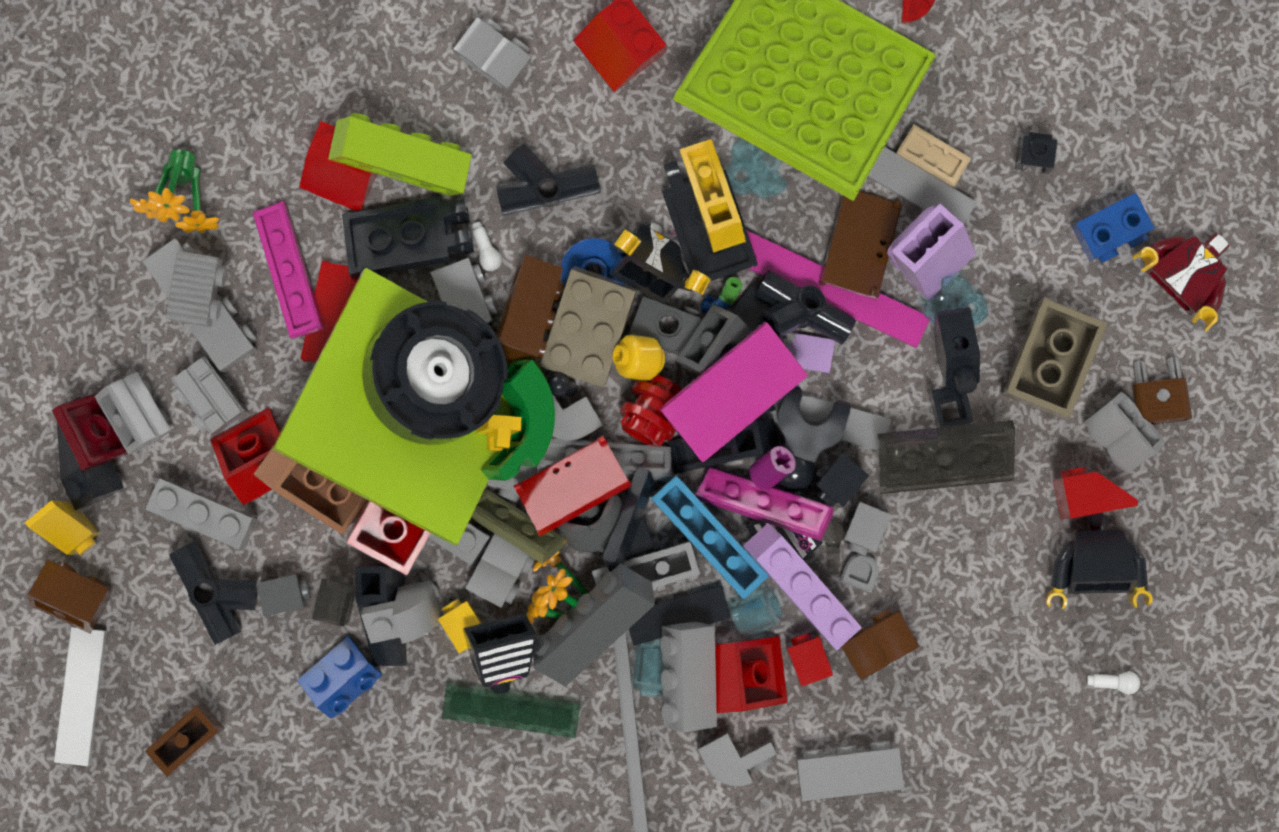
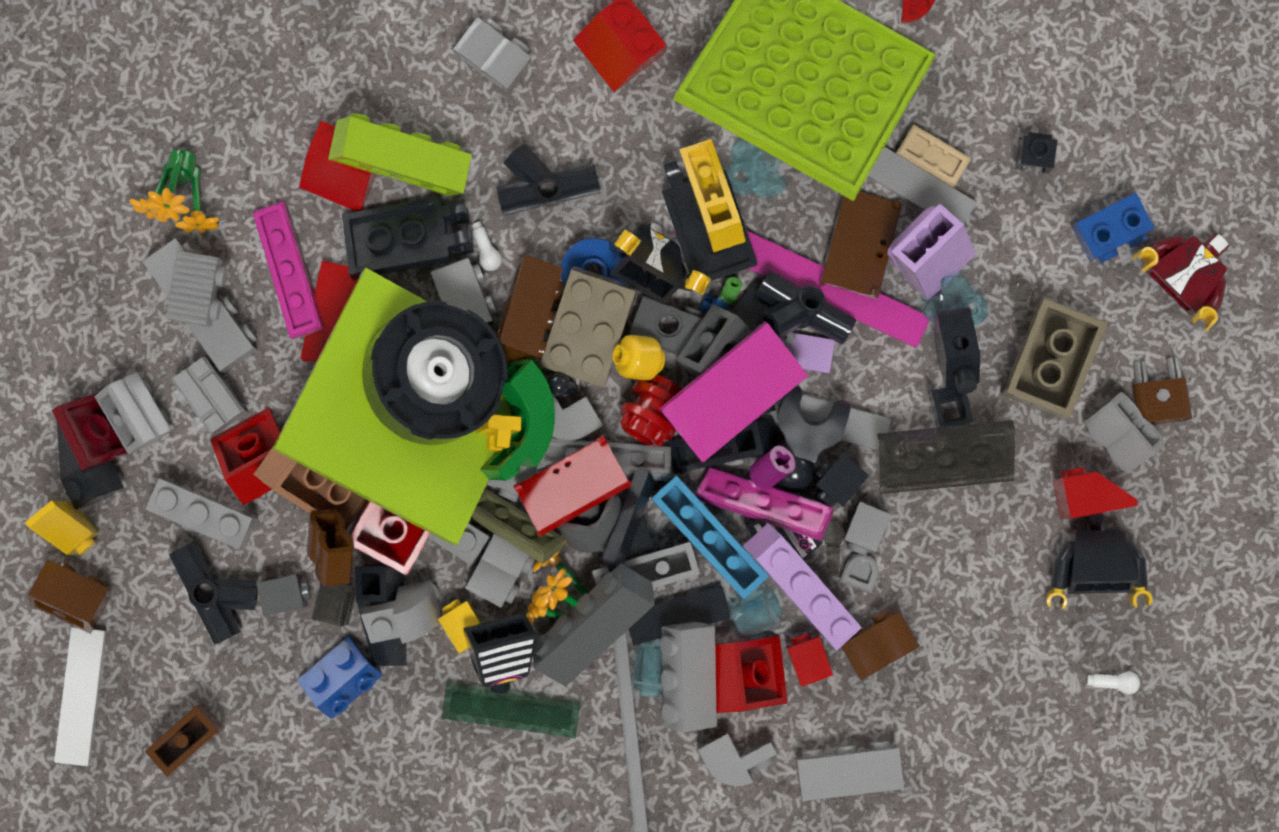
(330, 547): none -> reddish brown brick

